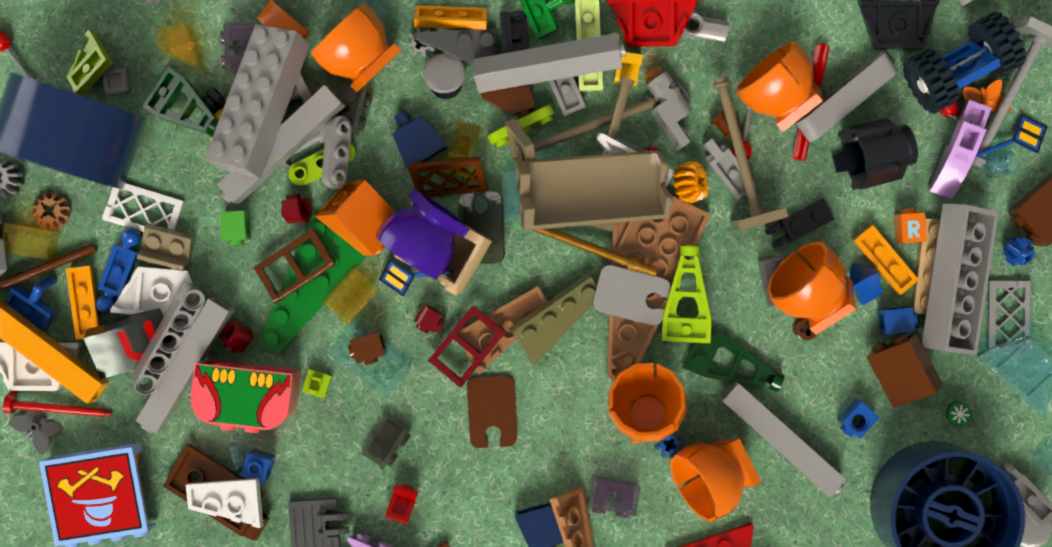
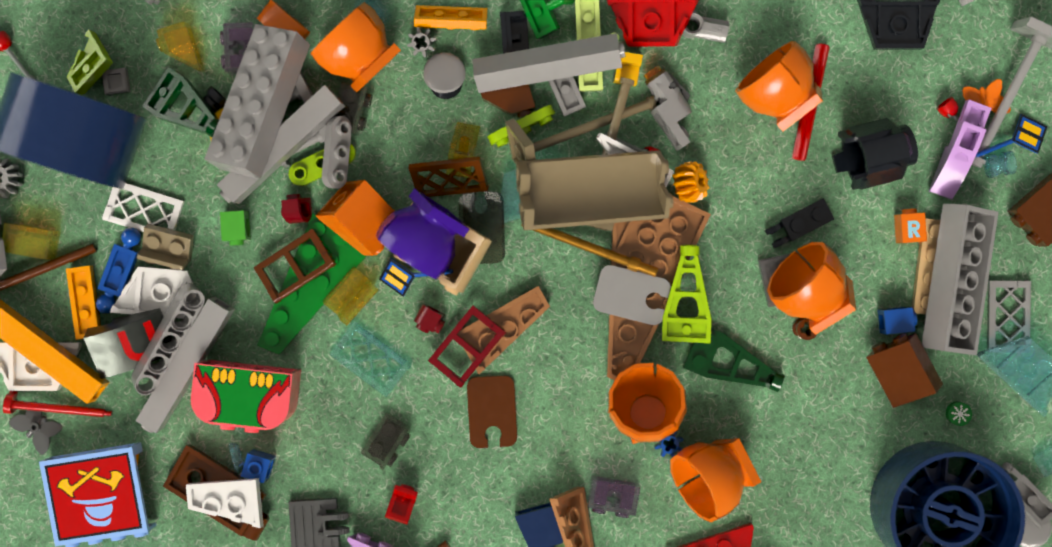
(29, 304): blue plate -> none
(61, 211): medium nougat gear -> none
(236, 336): dark red plate -> none
(317, 383): lime tile -> none
(367, 347): reddish brown brick -> none
(416, 139): dark blue torso -> none
(461, 44): dark grey wing -> none
(549, 322): olive wing -> none
(721, 123): reddish brown bush -> none
(726, 168): light grey hinge -> none
(748, 148): hinge -> none
(757, 214): dark tan tile -> none
(783, 439): light grey brick -> none
(847, 96): light grey beam -> none
(865, 283): blue tile -> none
(867, 416): blue brick -> none
(885, 260): light orange plate -> none
(991, 50): black plate -> none
(1019, 251): blue gear -> none

